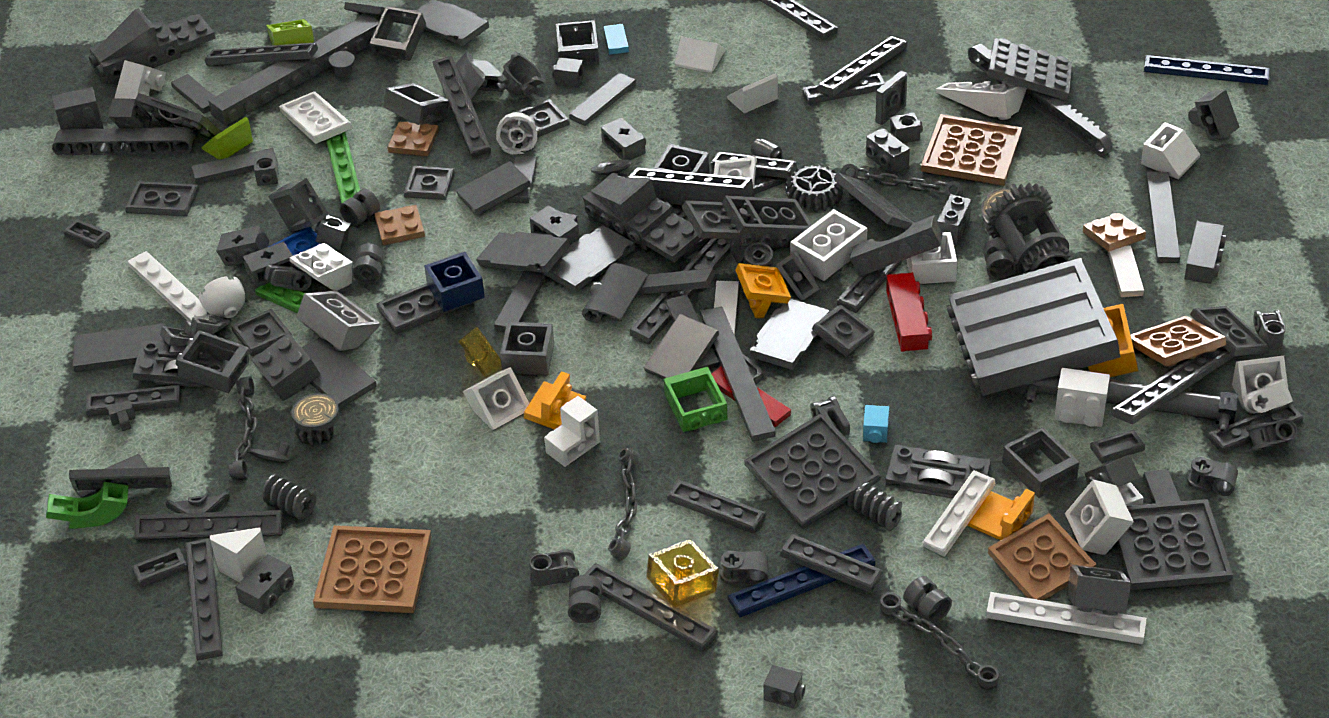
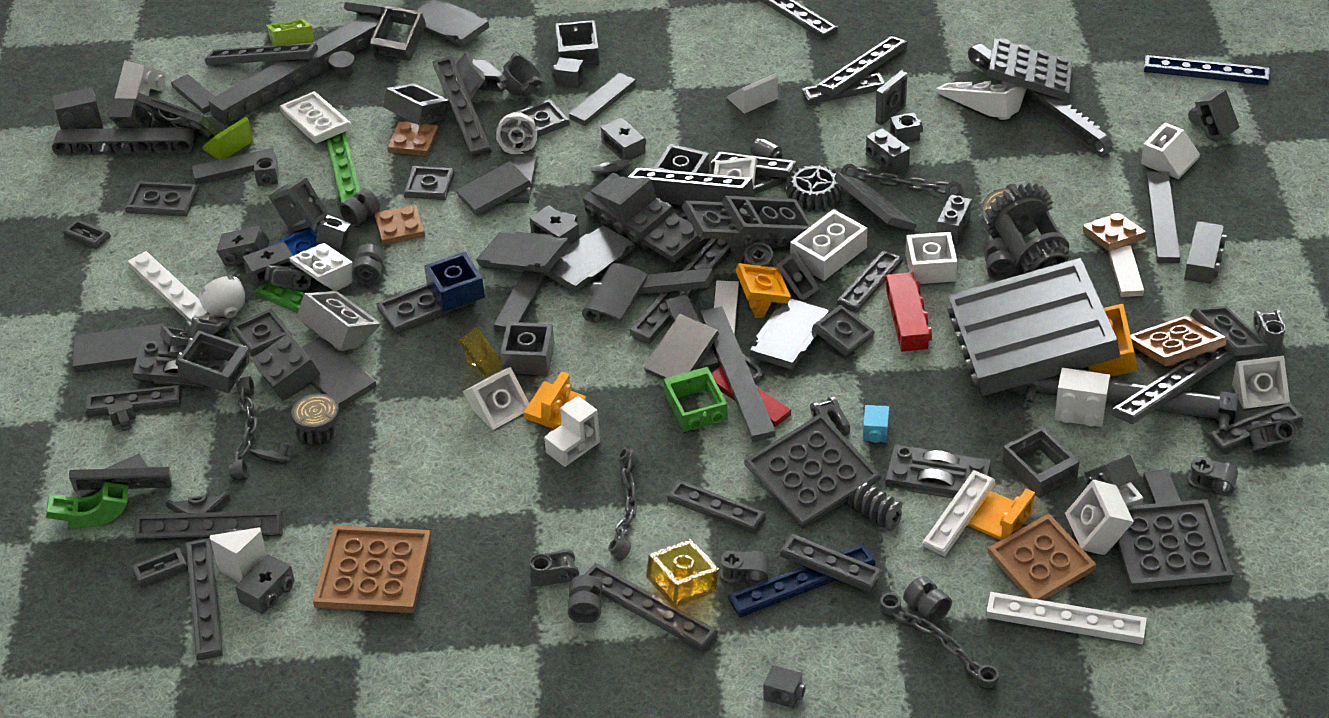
(139, 40): dark grey wedge -> none
(288, 497): dark grey piece -> none
(616, 39): tile -> none
(698, 54): white slope -> none
(917, 239): dark grey arch -> none
(971, 149): medium nougat plate -> none
(1098, 589): dark grey brick -> none
(1117, 446): dark grey tile -> none
(1269, 396): white piece -> none

